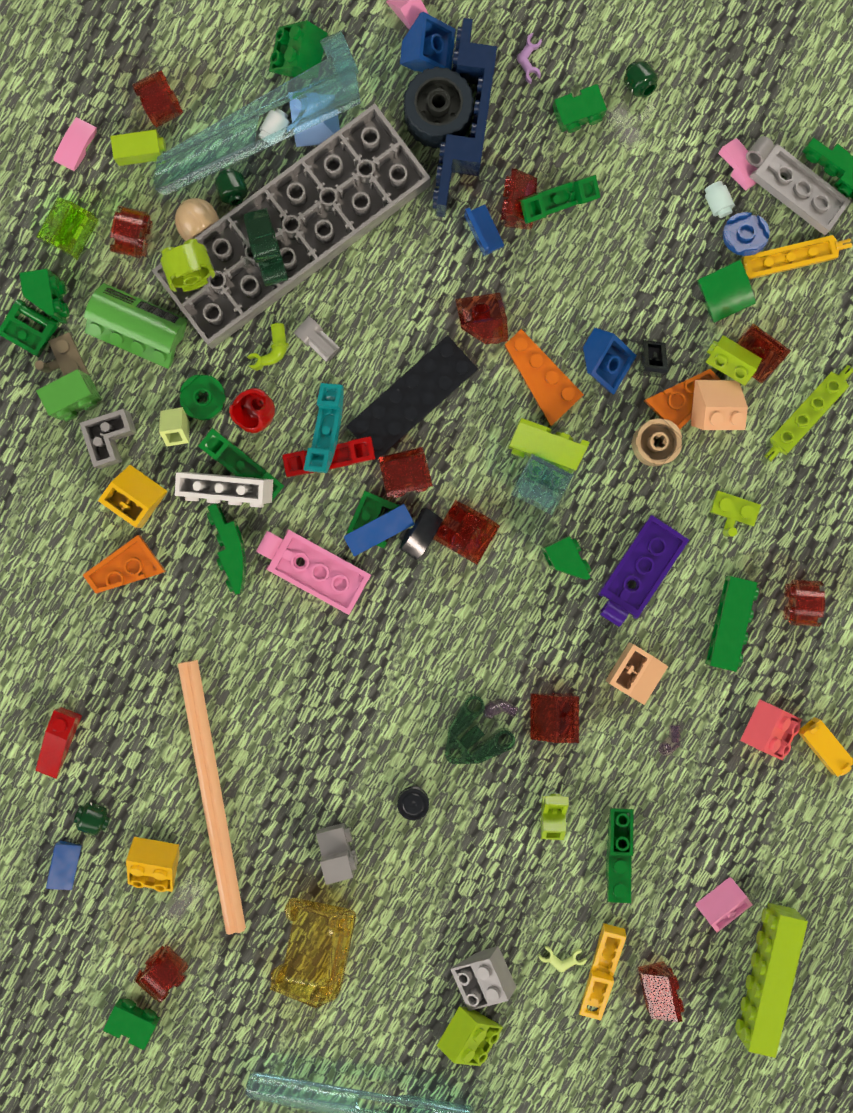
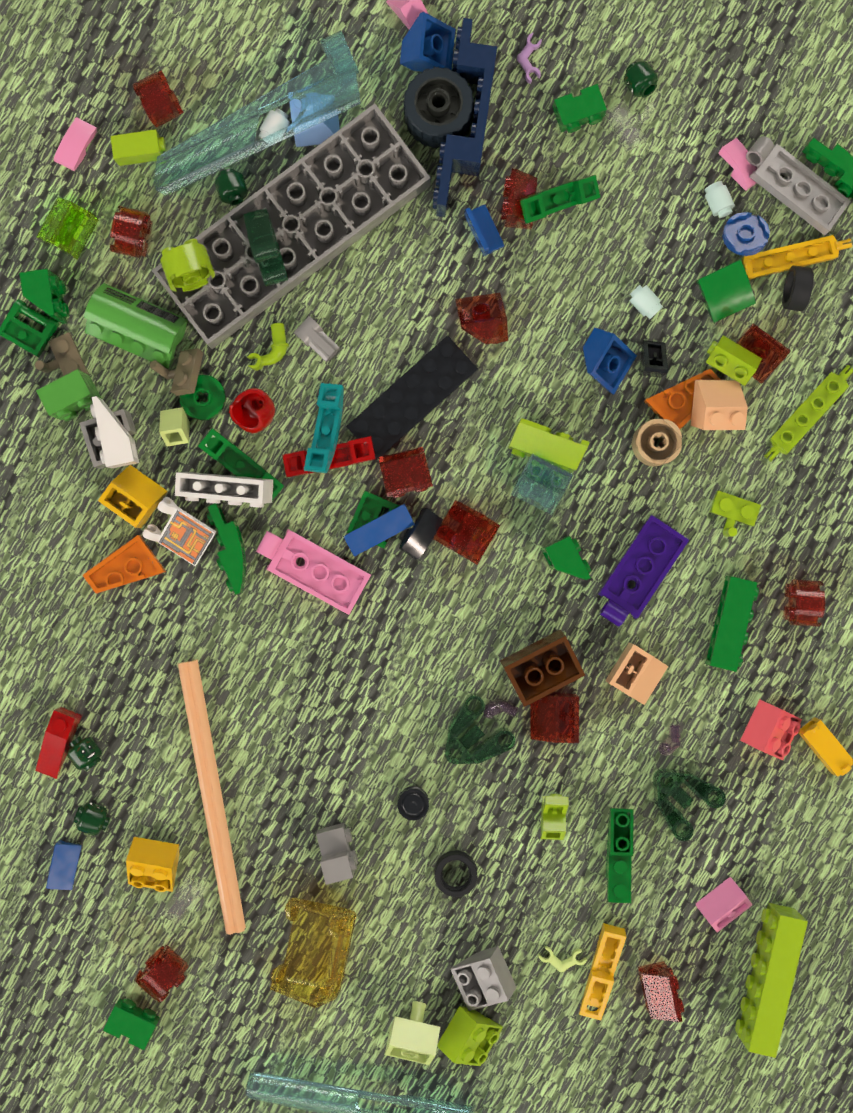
(84, 753): none -> dark green head
(116, 442): none -> white slope
(182, 533): none -> flag
(185, 374): none -> dark tan plate
(194, 217): tan piece -> none
(297, 48): green slope -> none
(412, 1038): none -> yellowish green brick
(463, 889): none -> black tyre
(542, 667): none -> reddish brown slope
(547, 383): orange wing -> none
(645, 301): none -> light aqua brick
(669, 812): none -> clear green connector
(797, 288): none -> black tyre

